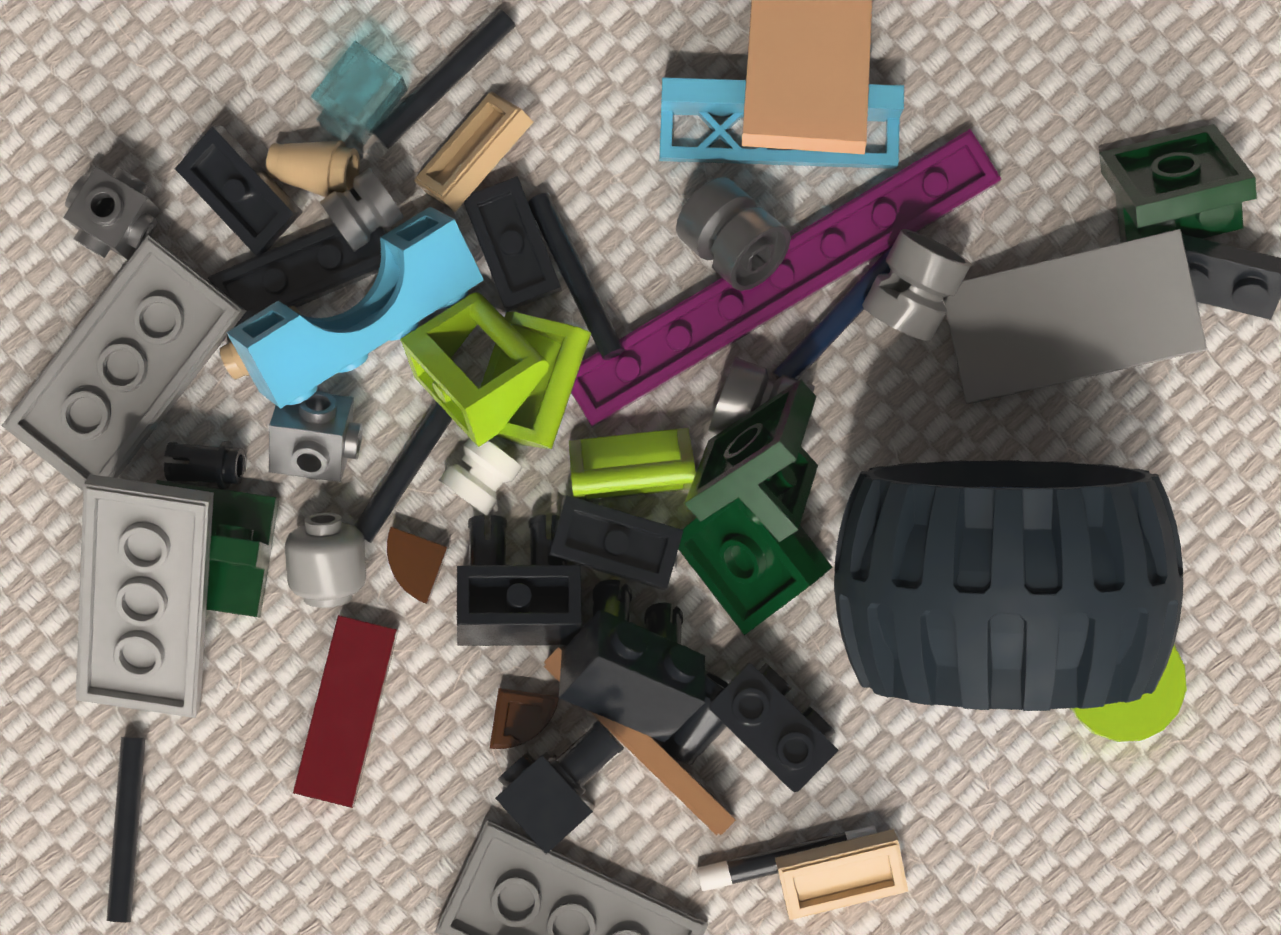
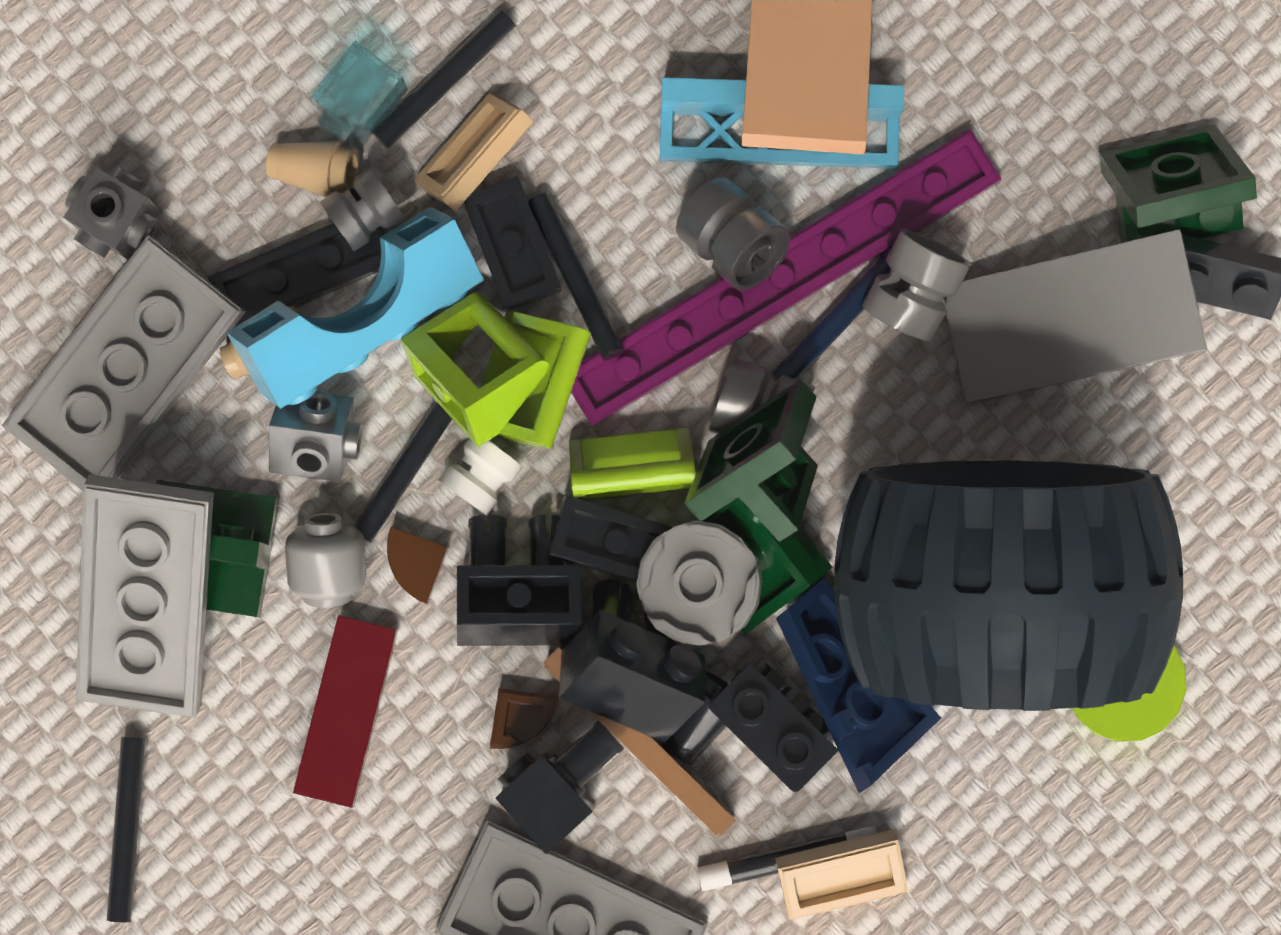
(206, 463): black pin -> none
(238, 189): black plate -> none
(699, 583): none -> light grey tile
(864, 725): none -> dark blue wing

